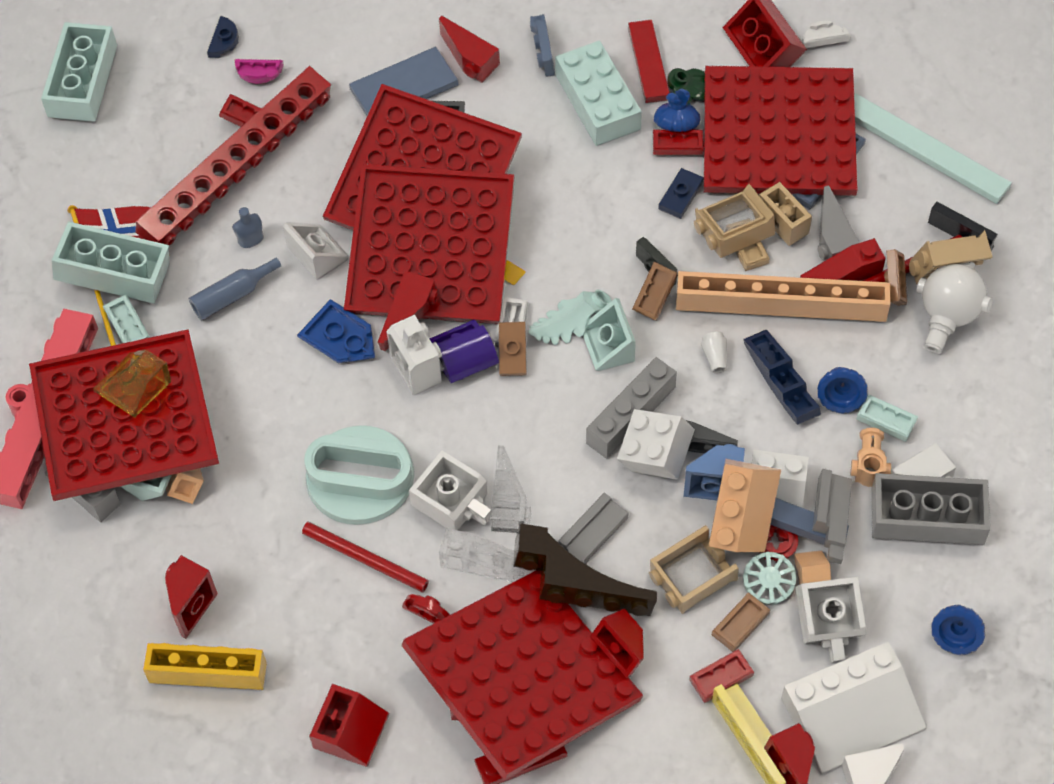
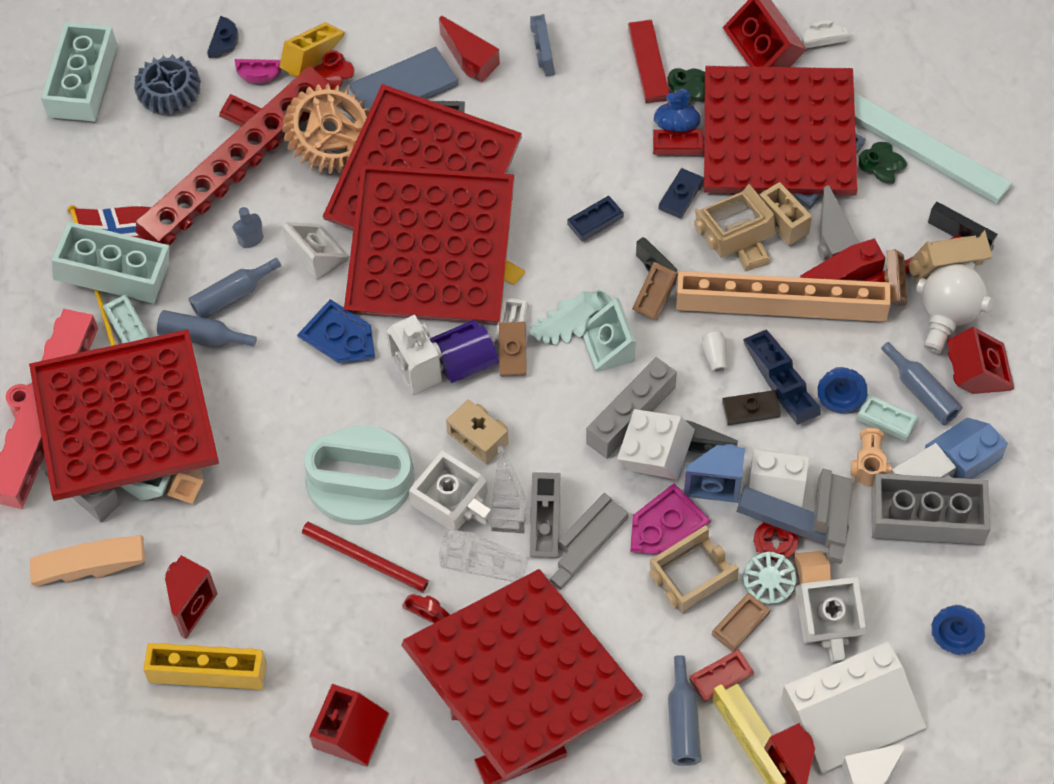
(86, 559): none -> light nougat slope
(135, 381): clear yellow slope -> none
(167, 84): none -> sand blue gear
(201, 329): none -> sand blue piece
(309, 48): none -> yellow slope
(316, 139): none -> light nougat gear
(335, 68): none -> red plate
(412, 298): red slope -> none
(477, 430): none -> tan brick
(545, 514): none -> light grey slope
(572, 581): dark brown arch -> none
(595, 218): none -> dark blue plate
(598, 93): light aqua brick -> none
(620, 640): red slope -> none
(665, 522): none -> dark pink tile
(683, 718): none -> sand blue piece
(744, 507): light nougat slope -> none
(751, 407): none -> dark brown plate
(882, 161): none -> dark green plate
(924, 386): none -> sand blue piece
(971, 447): none -> medium blue slope
(979, 362): none -> red slope

